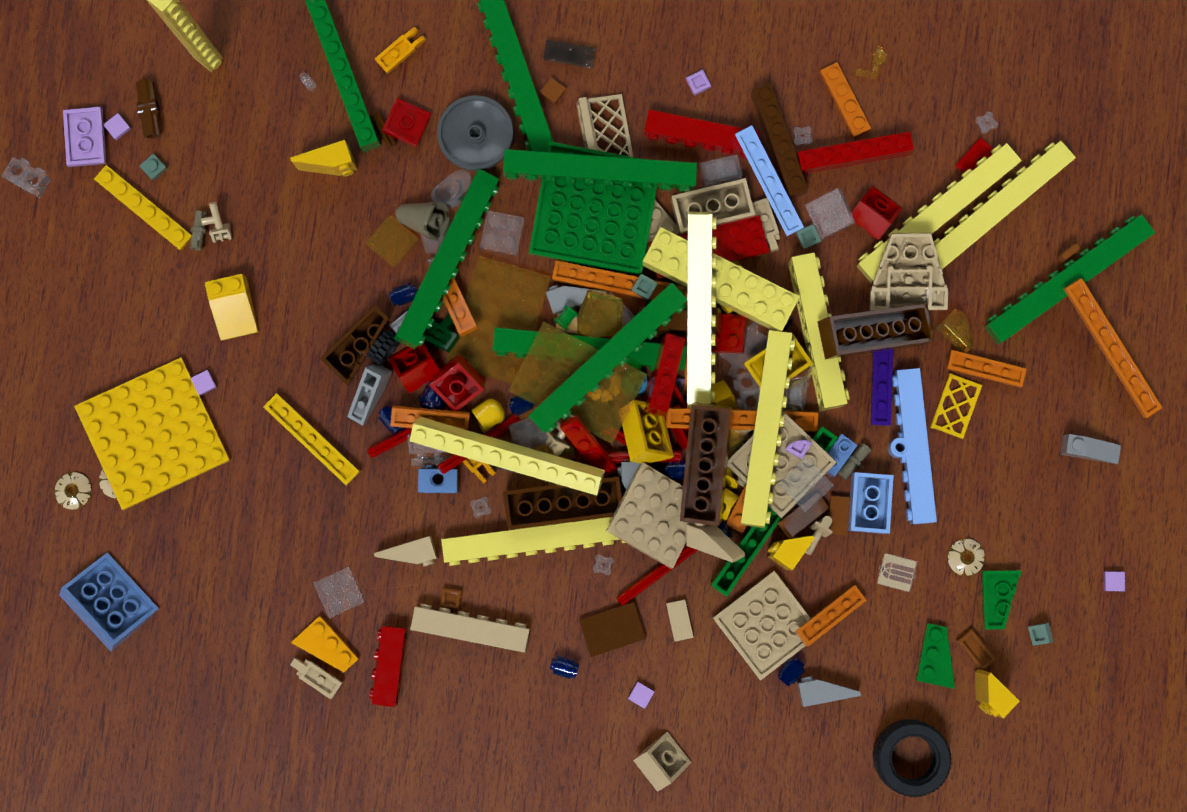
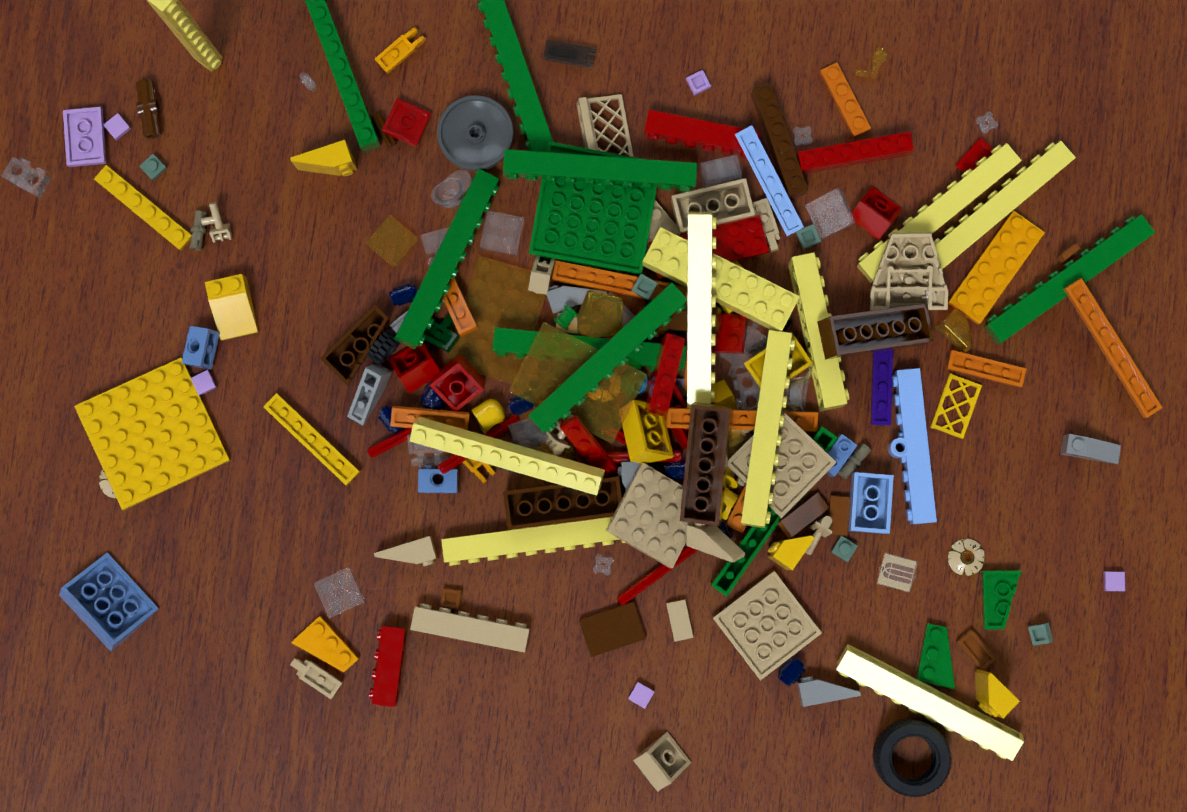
(81, 494): tan dish -> none
(200, 347): none -> medium blue brick
(425, 218): dark tan cone -> none
(482, 502): clear plate -> none
(541, 275): none -> tan slope
(553, 90): dark orange tile -> none
(564, 667): clear blue brick -> none
(799, 448): lavender tile -> none
(806, 484): clear tile -> none
(830, 616): orange plate -> none
(844, 548): none -> sand green plate
(929, 702): none -> brick
(996, 267): none -> light orange plate

